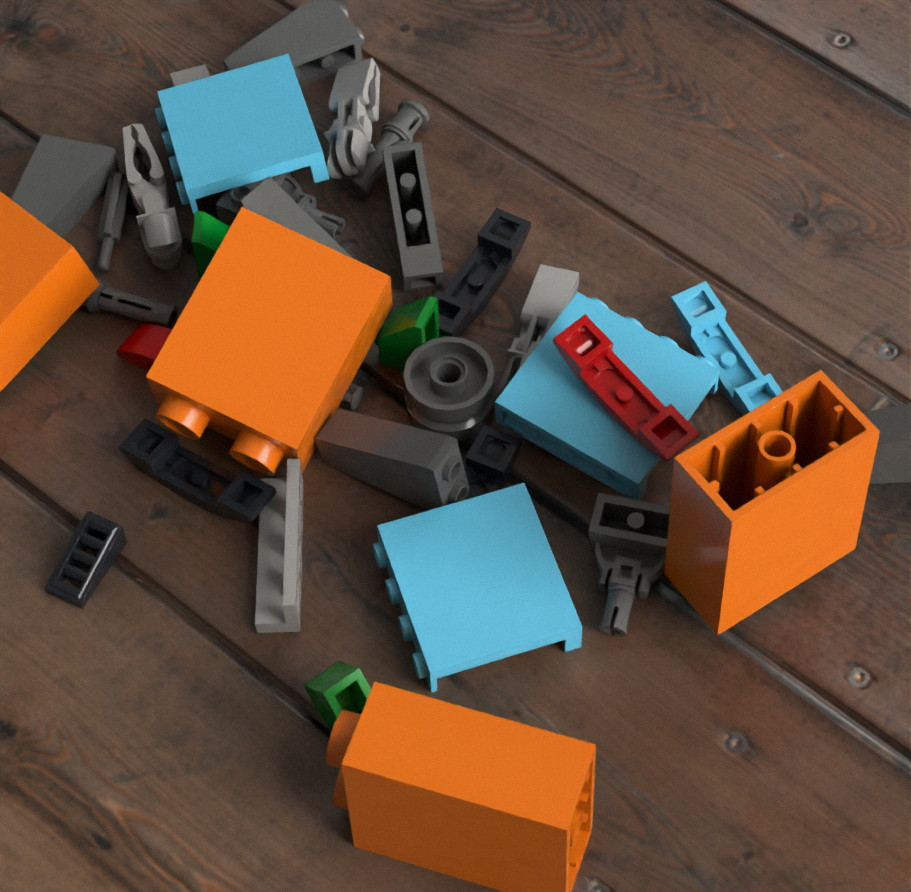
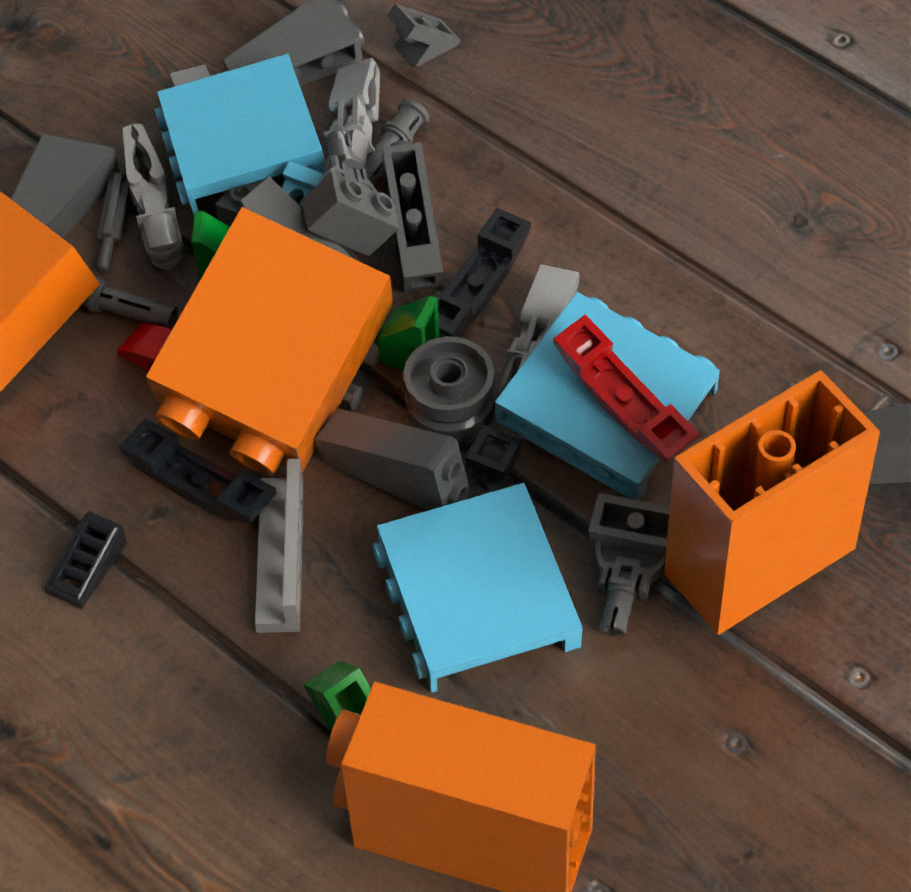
(299, 180): none -> medium azure tile
(346, 203): none -> dark grey brick
(421, 35): none -> dark grey slope
(711, 337): medium azure slope -> none

